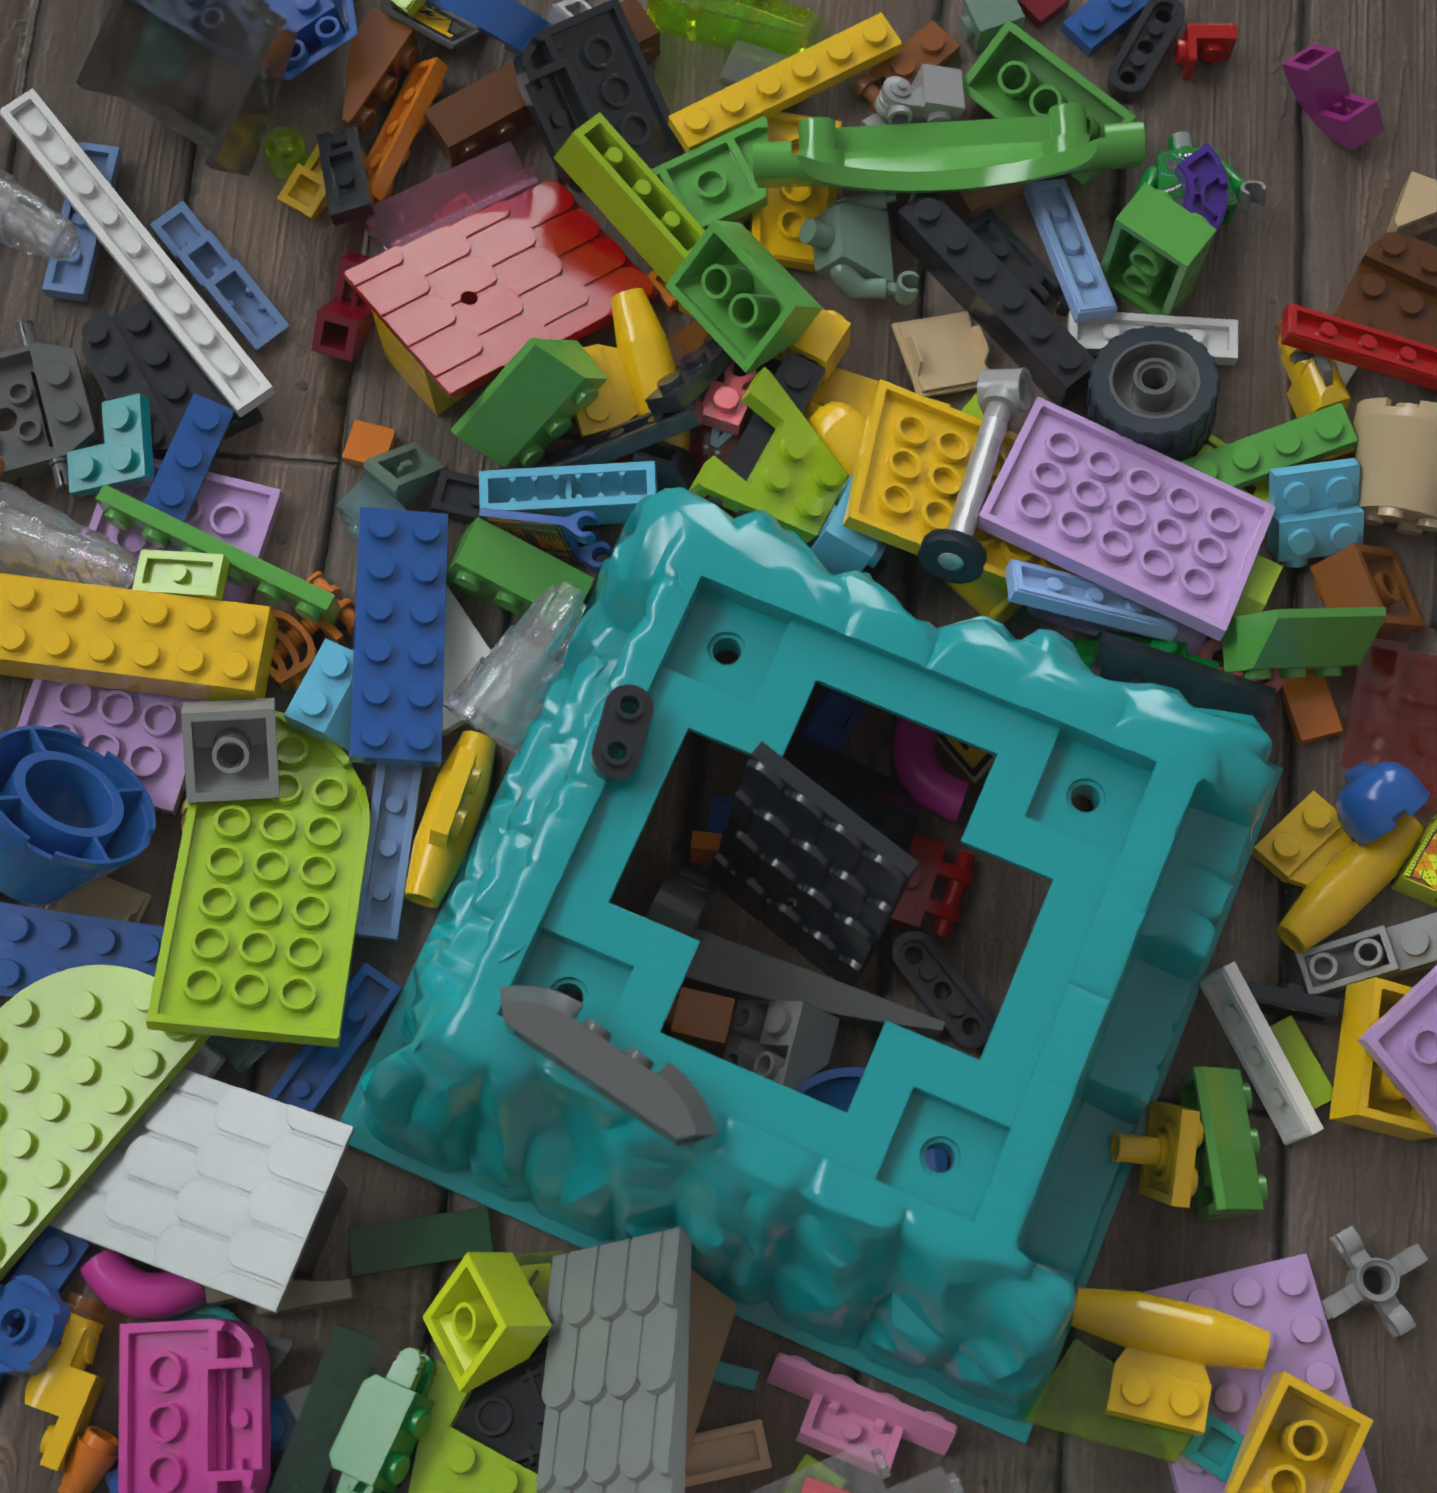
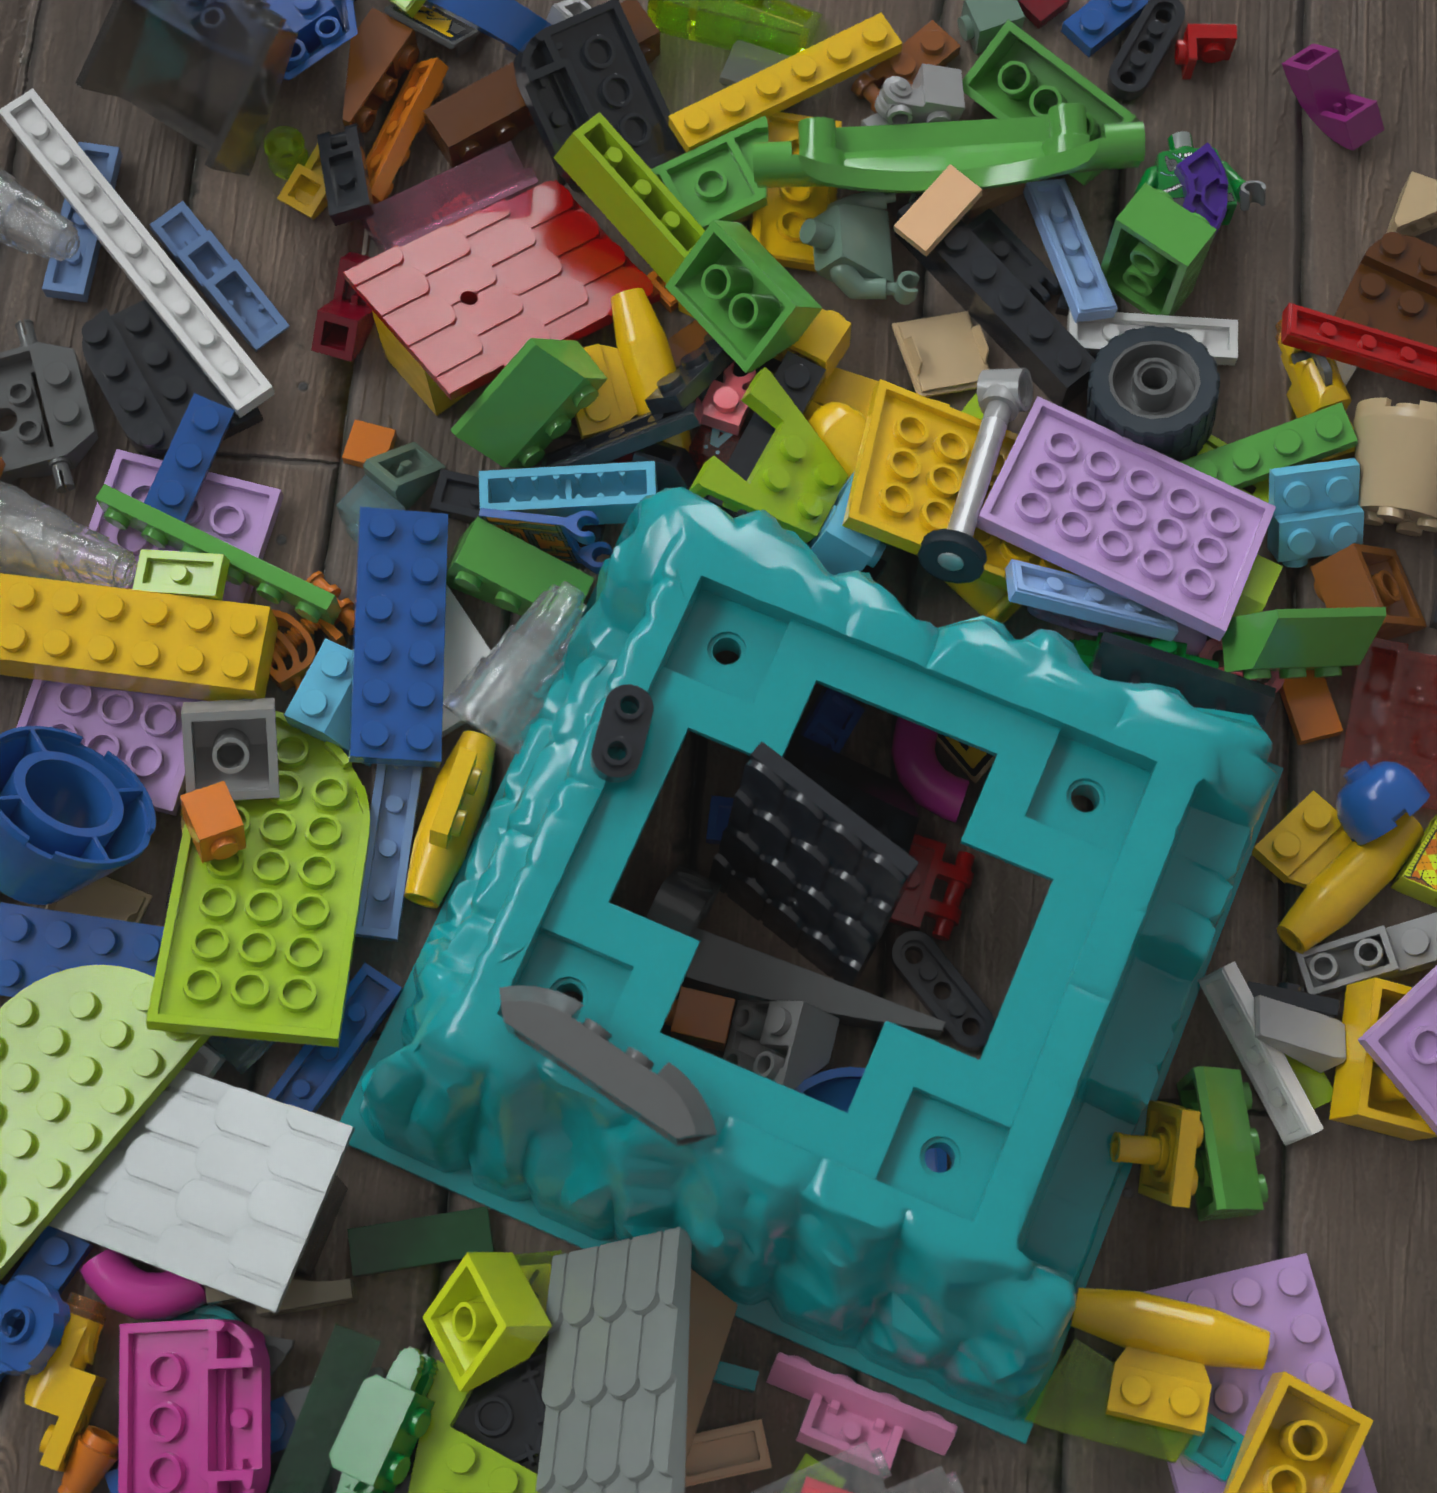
(126, 451): teal plate -> none
(213, 822): none -> orange brick
(704, 847): orange tile -> none
(938, 210): none -> light nougat tile
(1300, 1033): none -> light grey slope
(1392, 1313): light grey pin -> none

